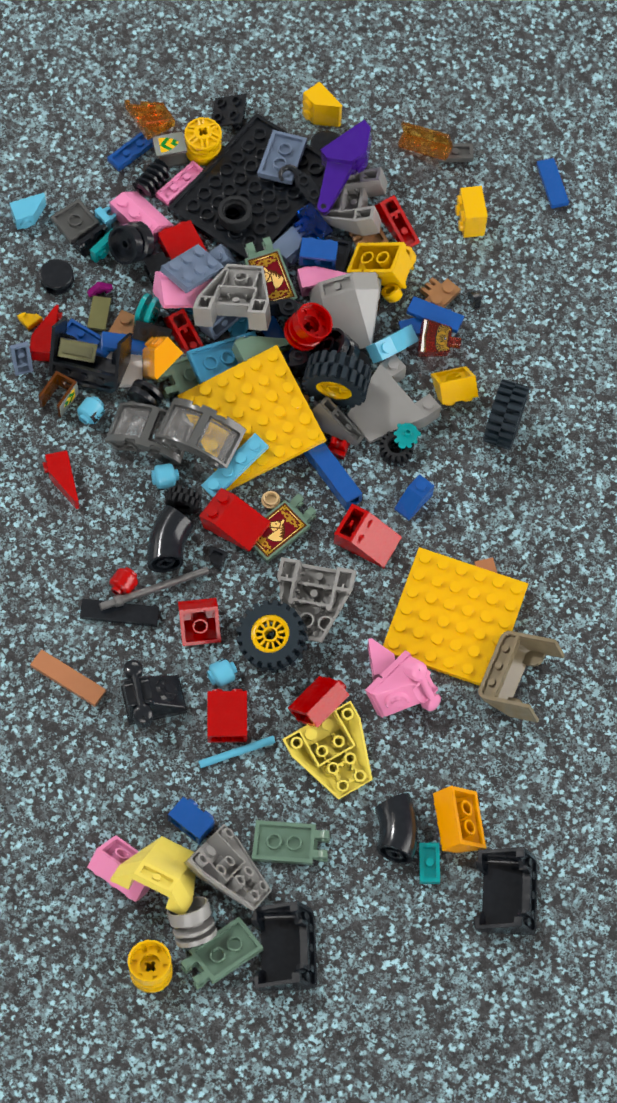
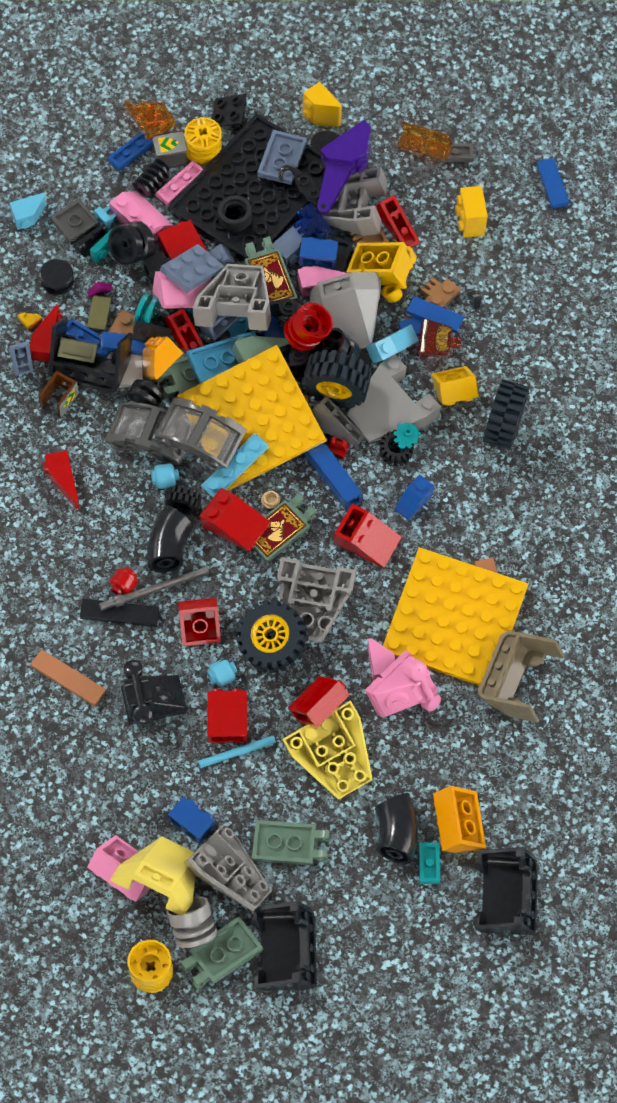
(90, 410): medium azure head -> none
(217, 557): black tile -> none

